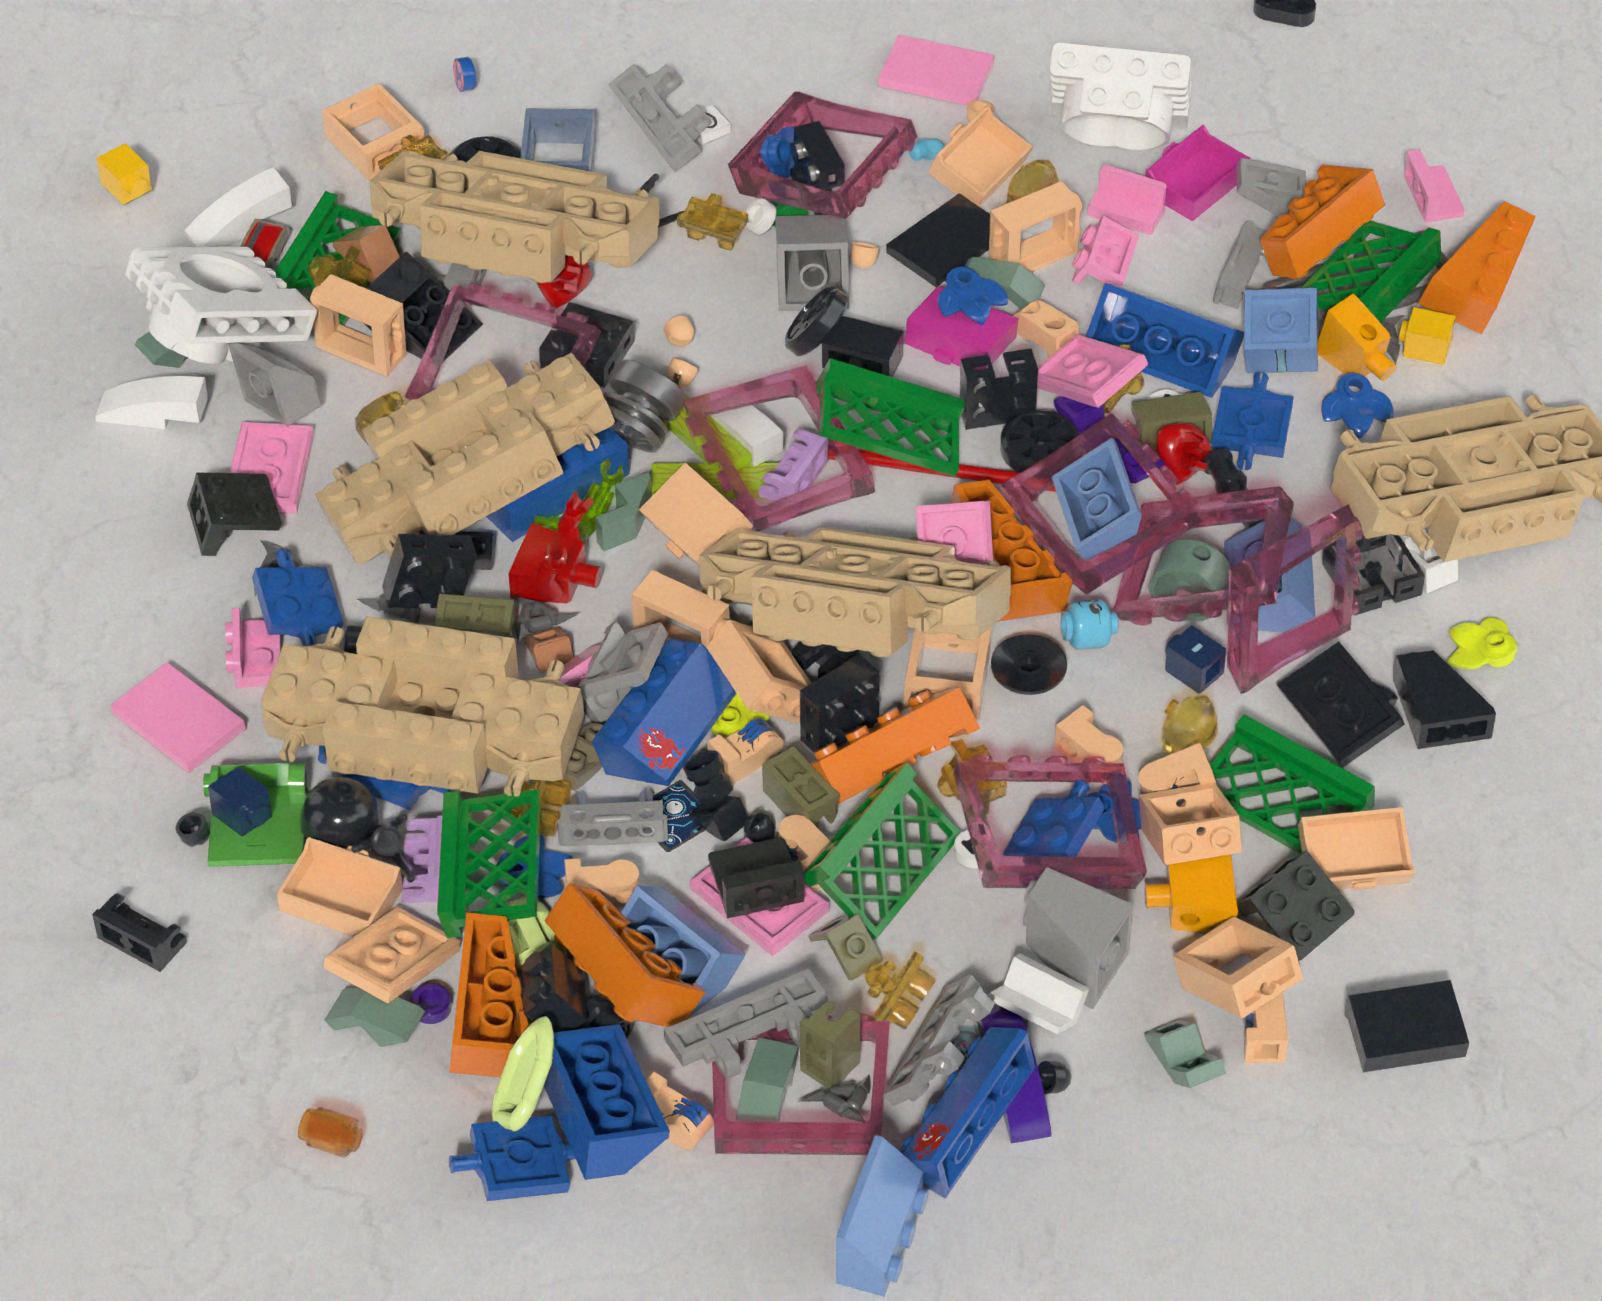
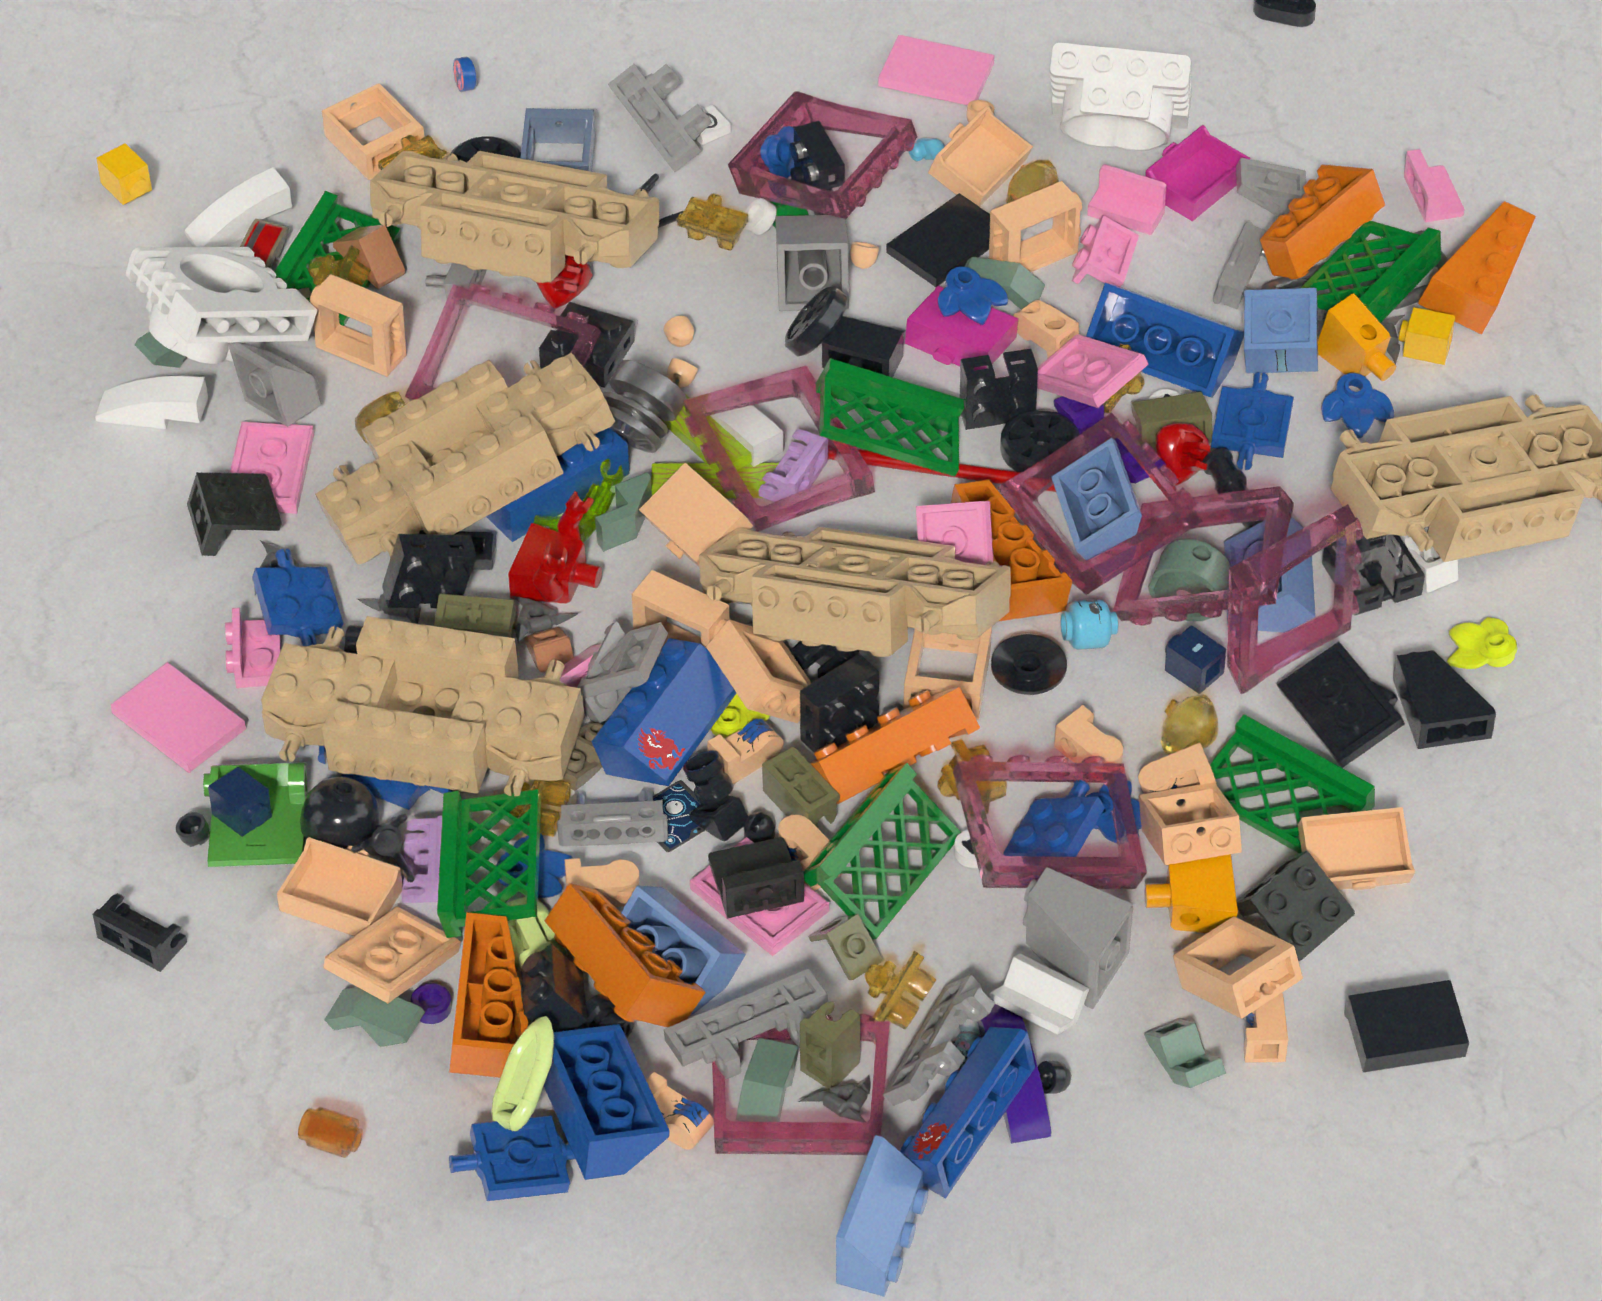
(422, 304): black slope -> none

